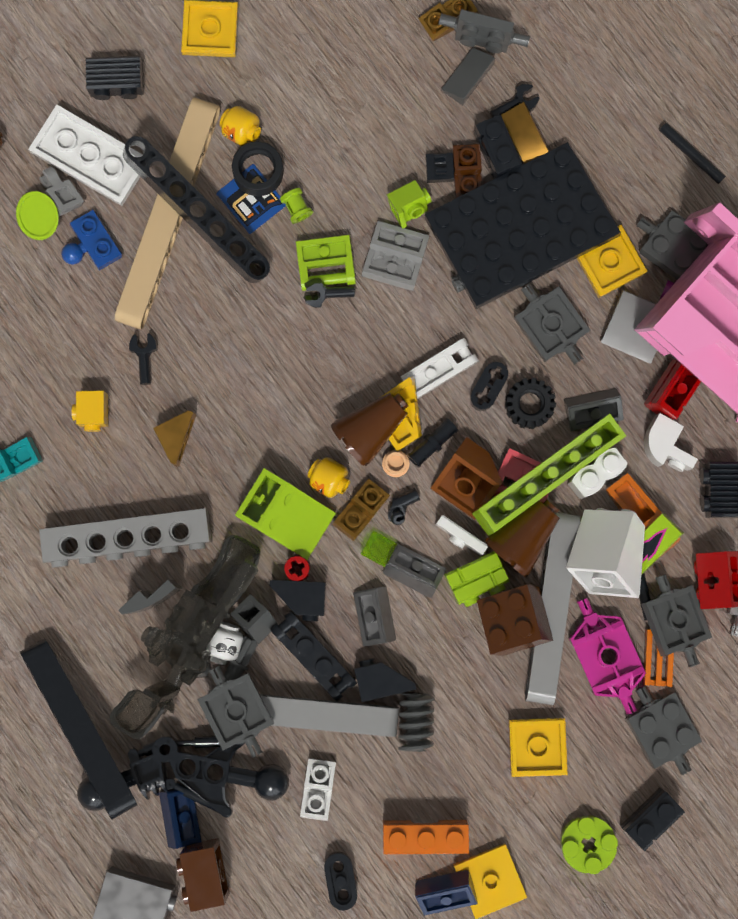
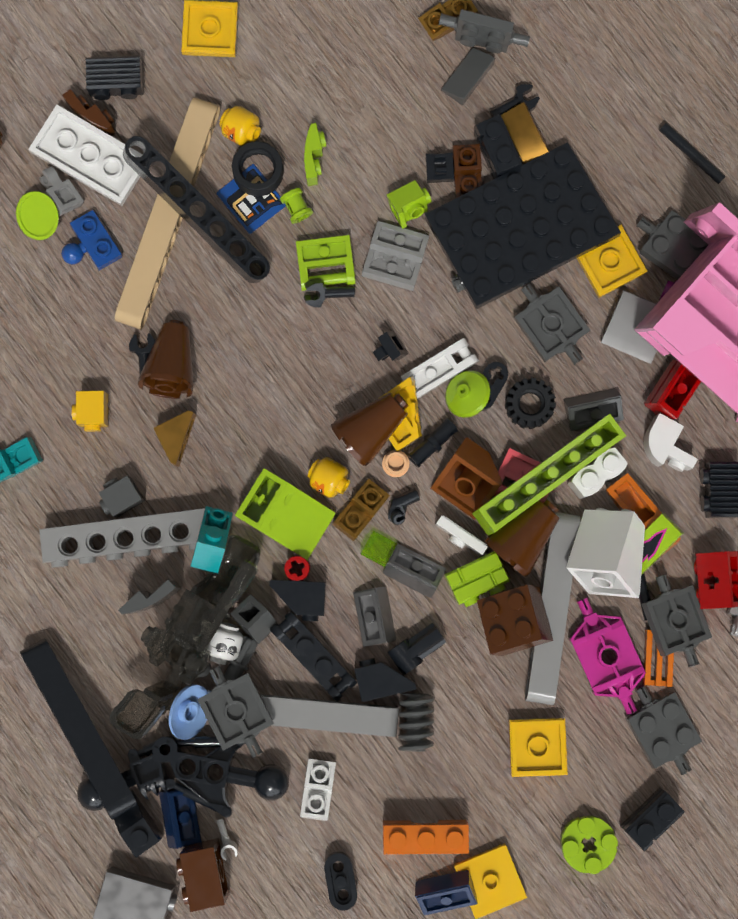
(92, 115): none -> reddish brown slope
(120, 496): none -> dark grey brick
(138, 828): none -> black slope
(169, 363): none -> reddish brown cone
(186, 714): none -> light blue dish
(211, 539): none -> teal slope
(227, 843): none -> white hand
(313, 149): none -> lime slope
(390, 347): none -> black tile
(412, 651): none -> black piece
(467, 393): none -> lime piece

